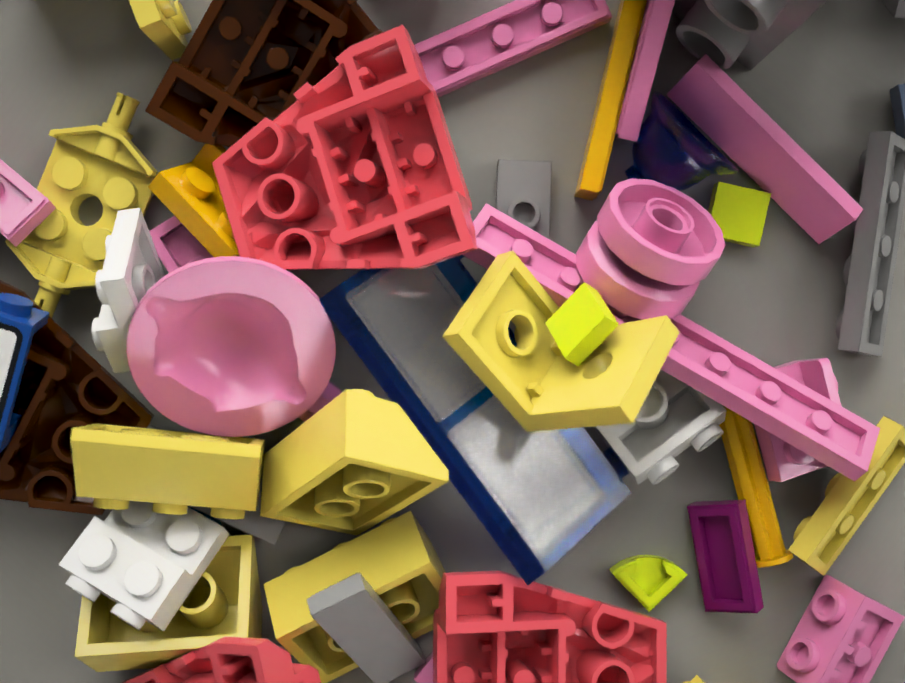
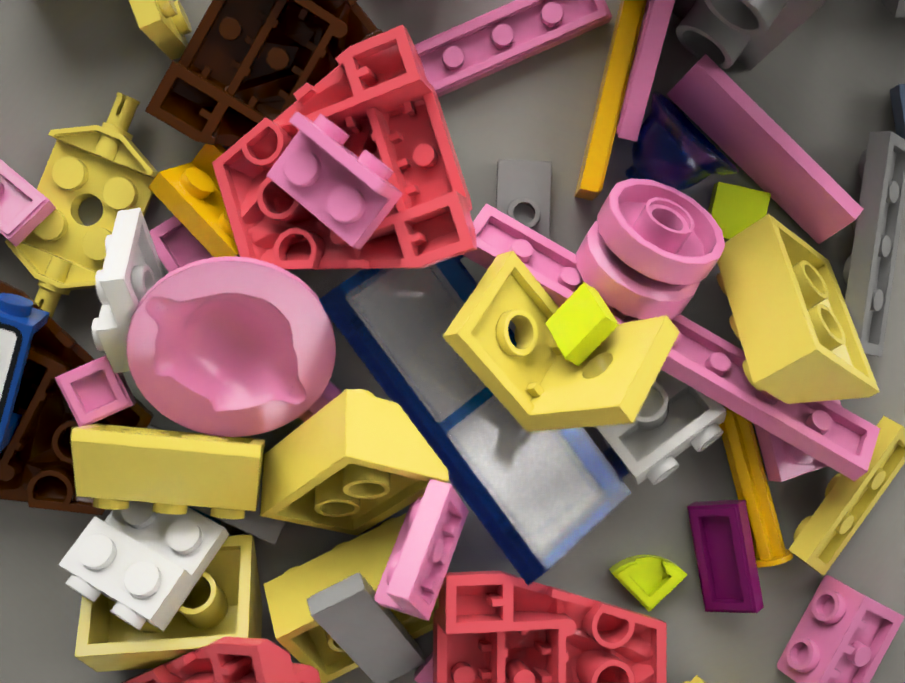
(95, 391): none -> bright pink tile
(334, 183): none -> bright pink bracket
(423, 551): none -> bright pink bracket
(791, 318): none -> light yellow slope

